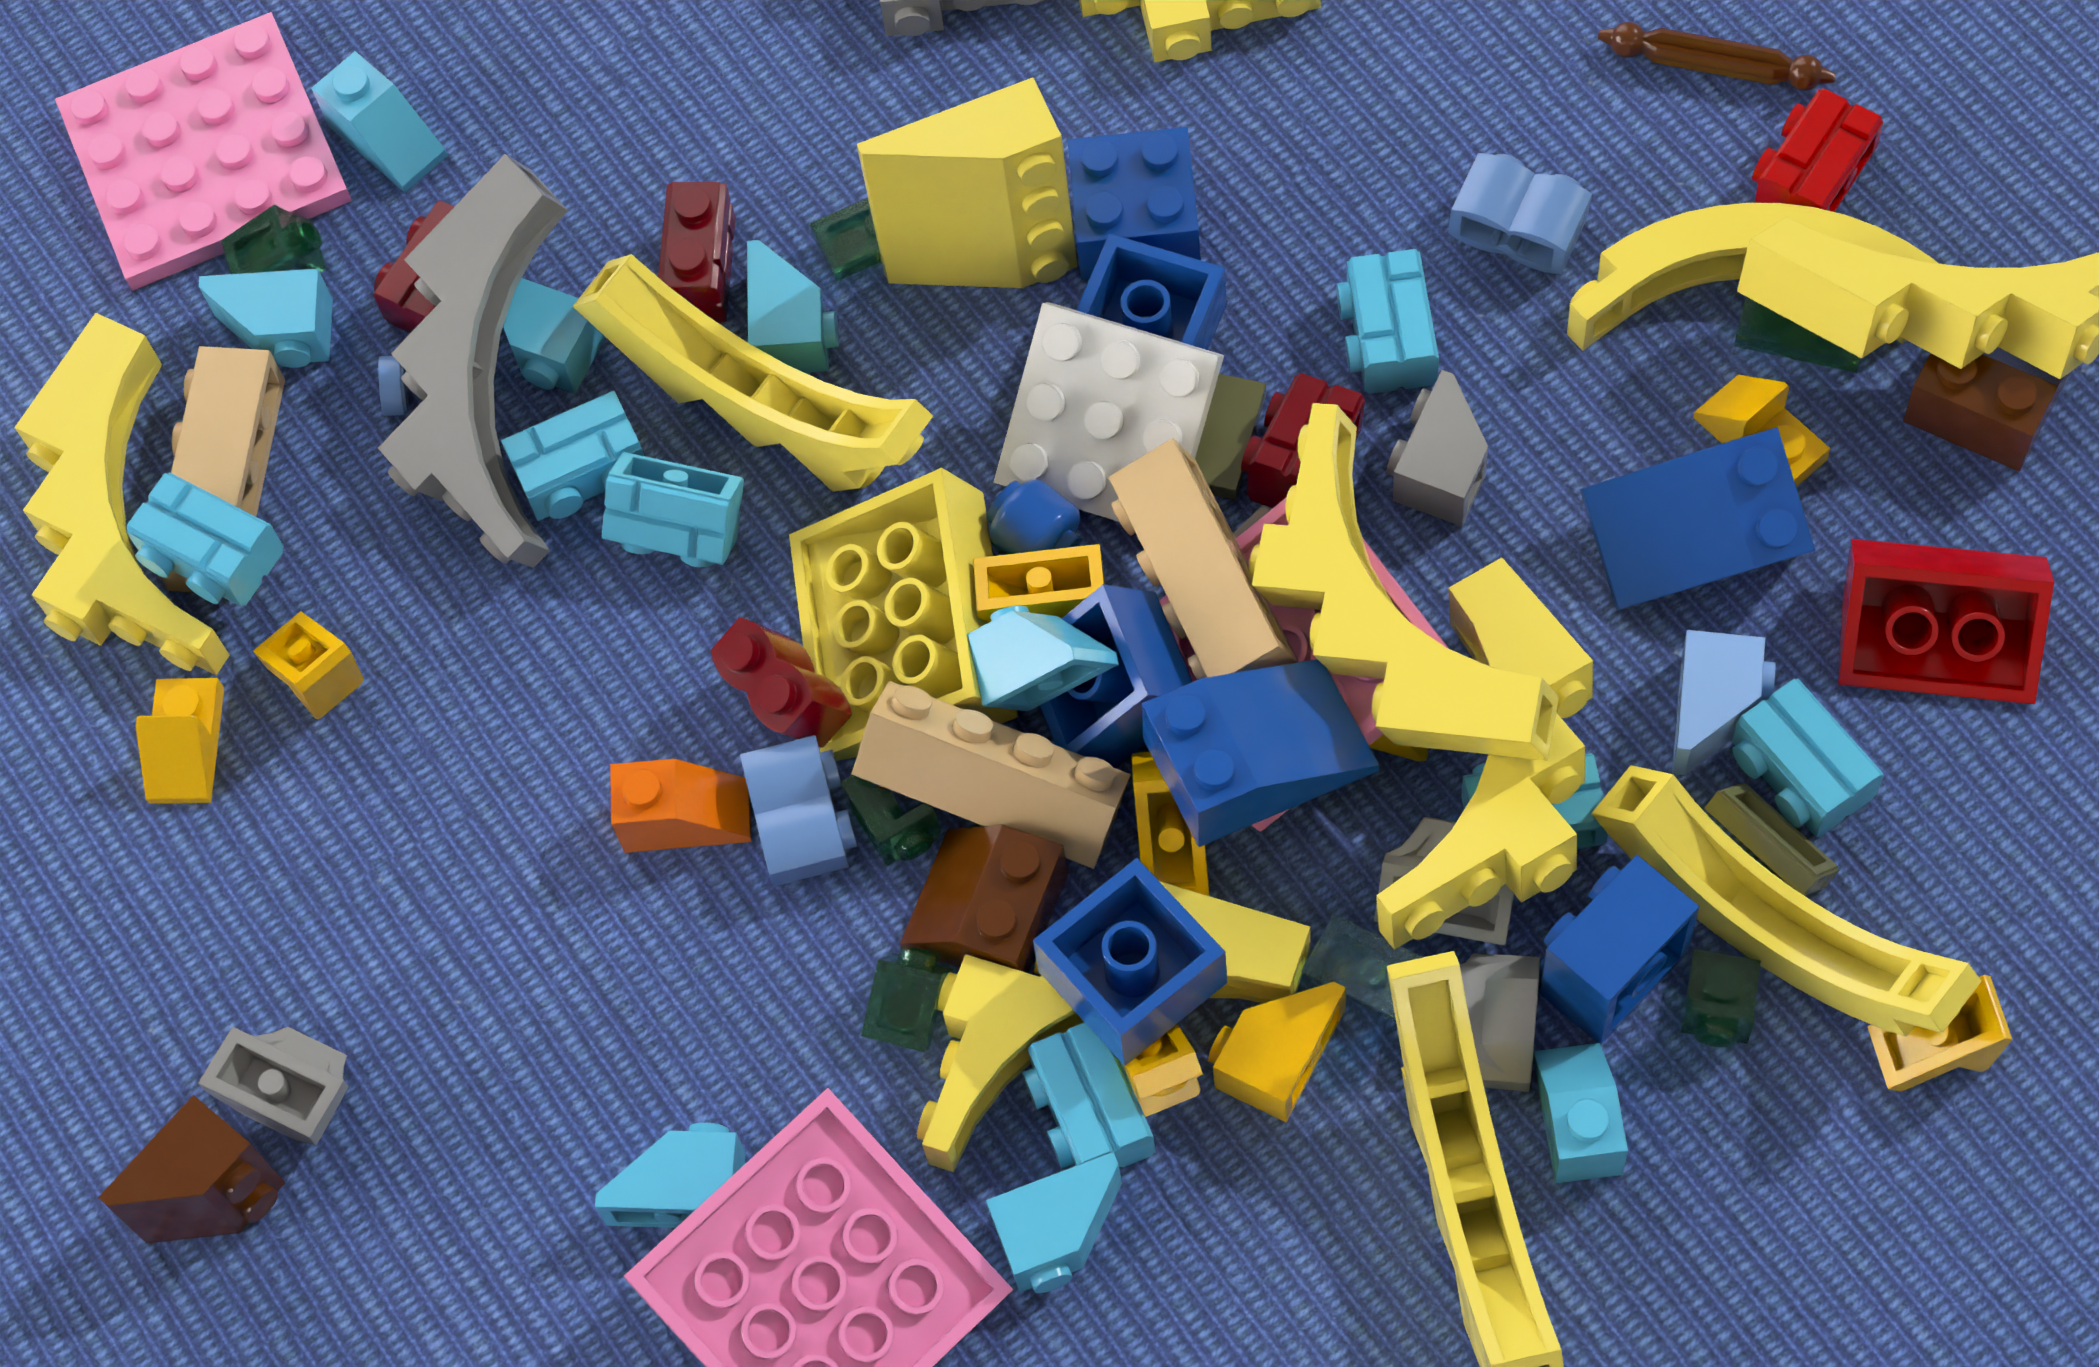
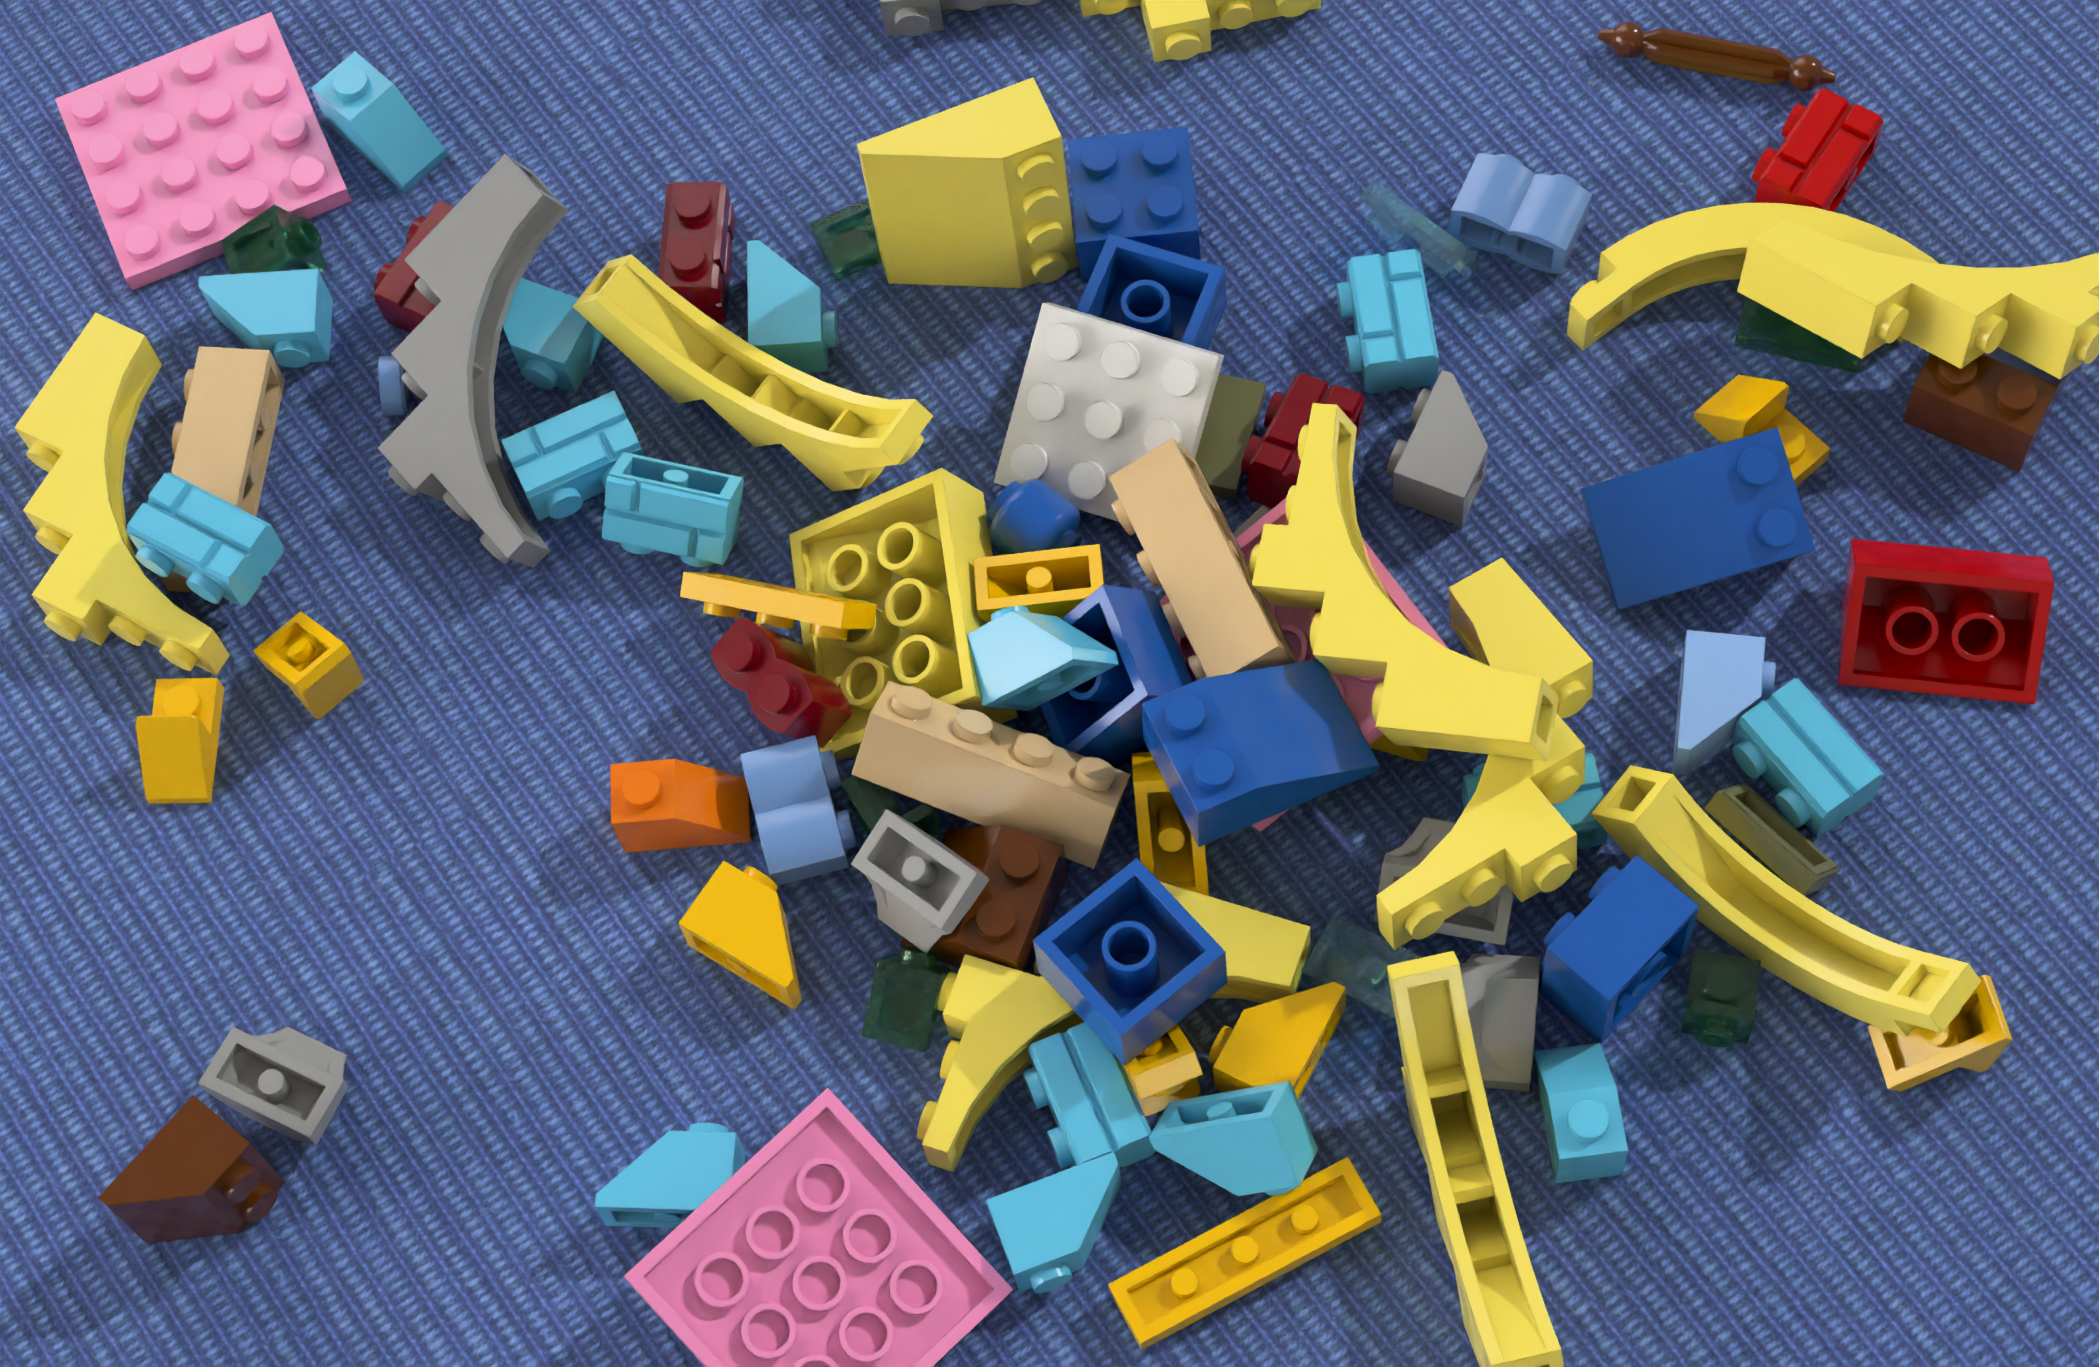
(745, 930): none -> yellow slope
(778, 604): none -> yellow plate
(917, 880): none -> light grey slope
(1240, 1138): none -> medium azure slope
(1244, 1253): none -> yellow plate
(1397, 218): none -> clear light blue plate

